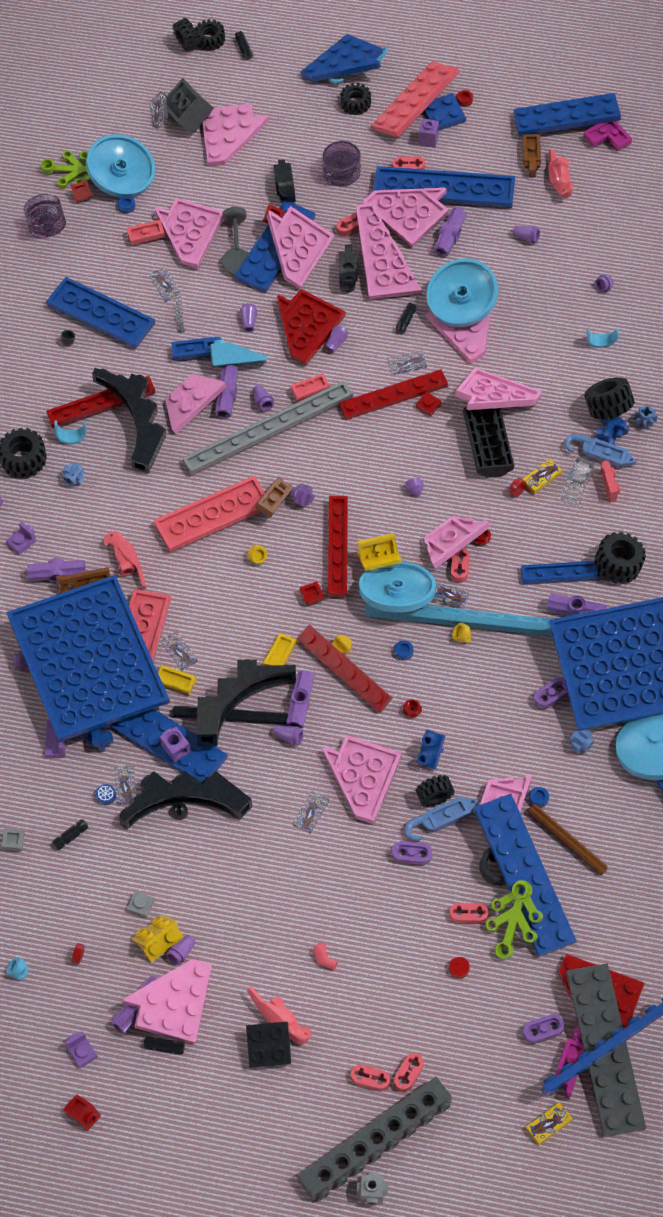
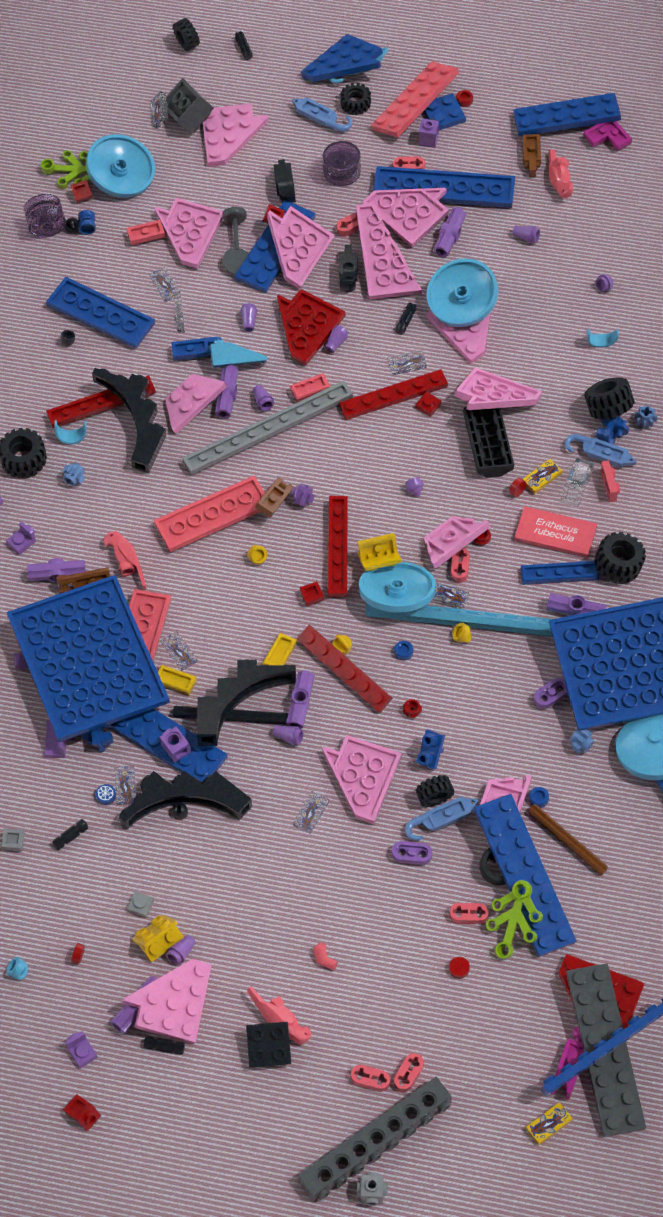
(68, 226): none -> black hinge
(86, 222): none -> blue wheel
(126, 205): blue tile -> none
(213, 41): black tyre -> none
(320, 114): none -> medium blue plate
(543, 1029): medium lavender plate -> none
(555, 532): none -> coral tile

